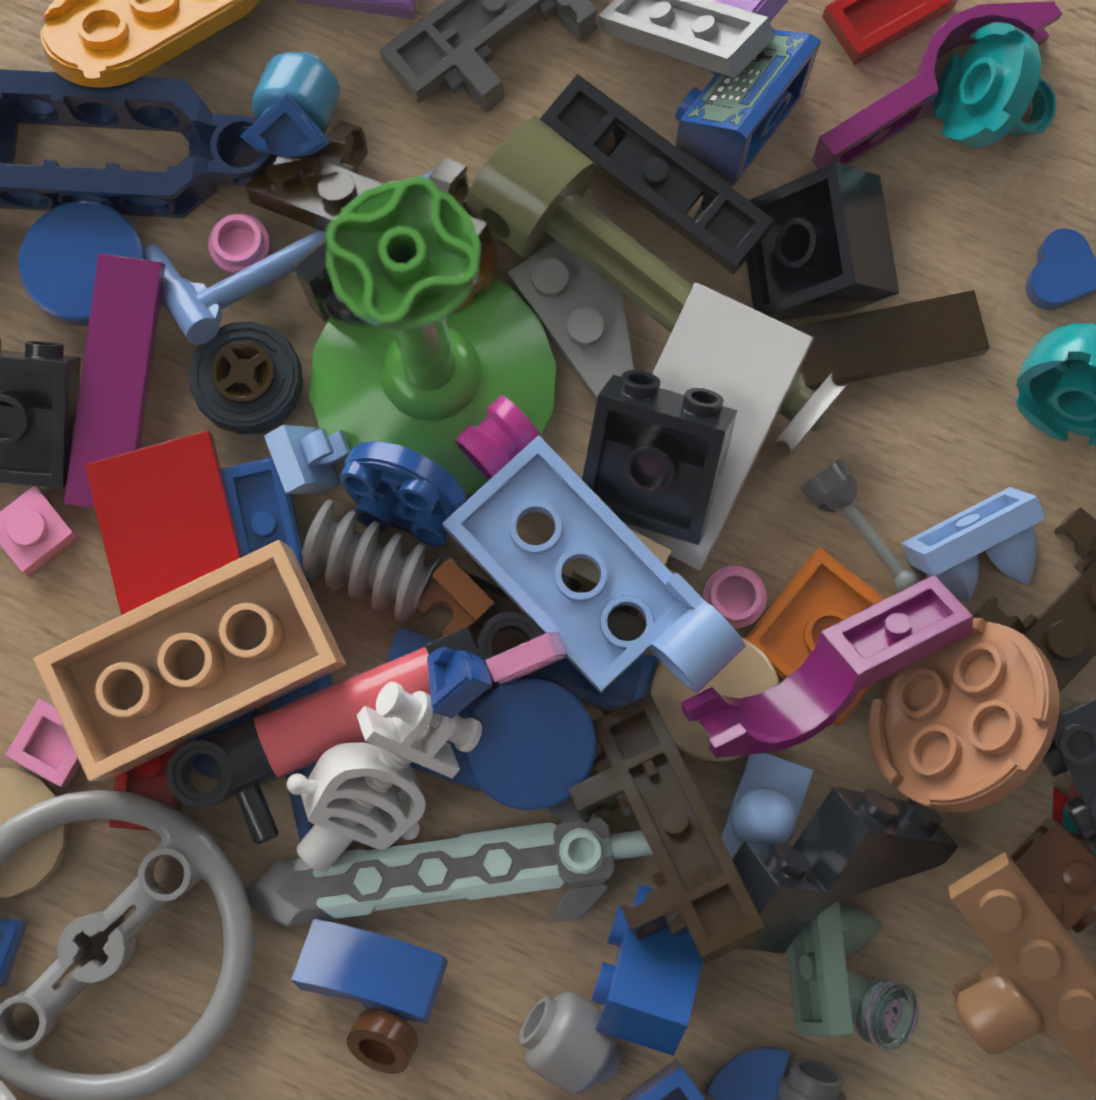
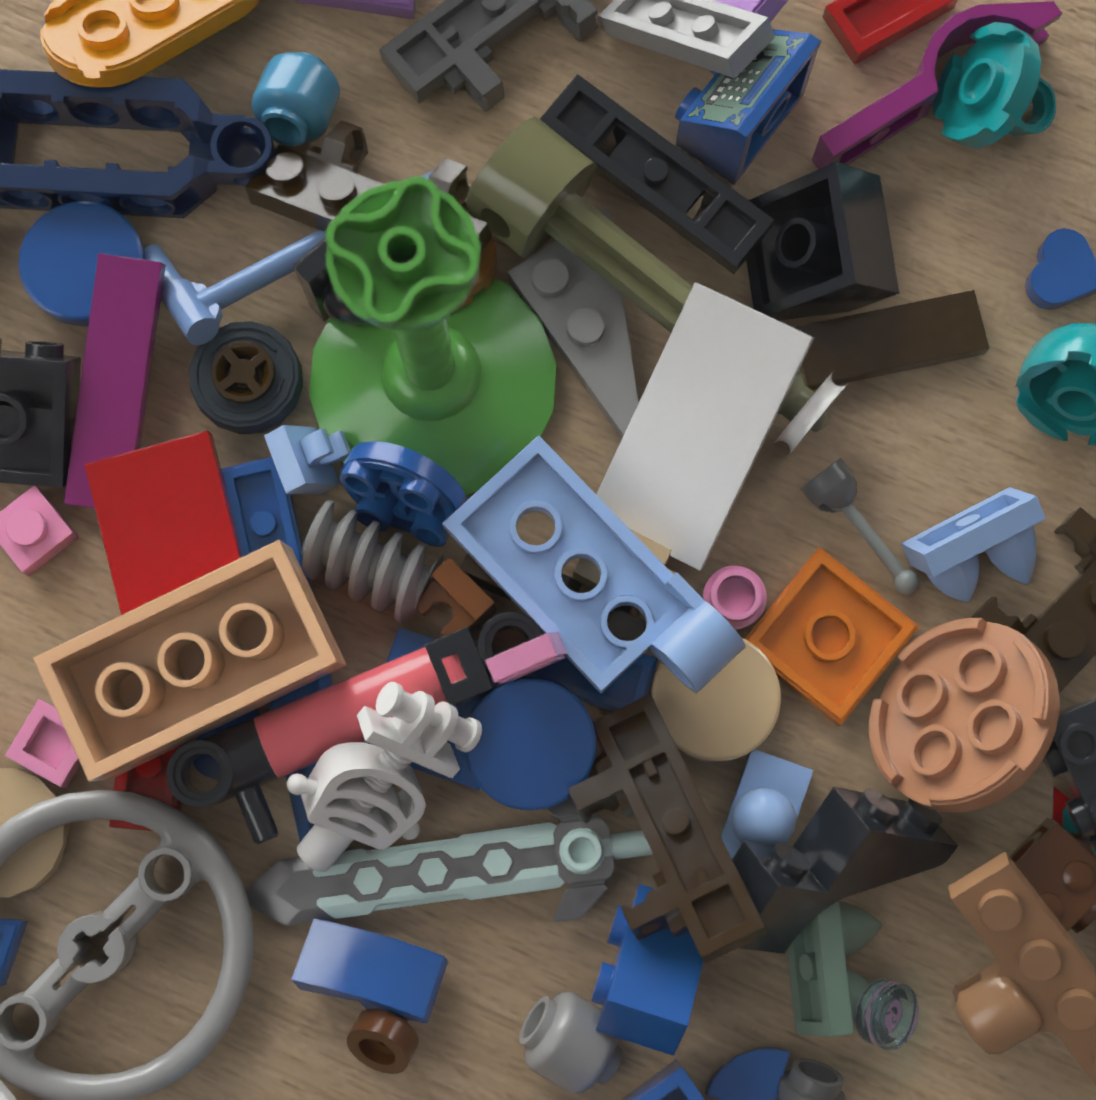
(238, 242): bright pink plate -> none
(285, 131): blue tile -> none
(455, 680): blue tile -> none
(497, 437): dark pink wheel -> none
(658, 453): black plate -> none
(839, 667): magenta piece -> none

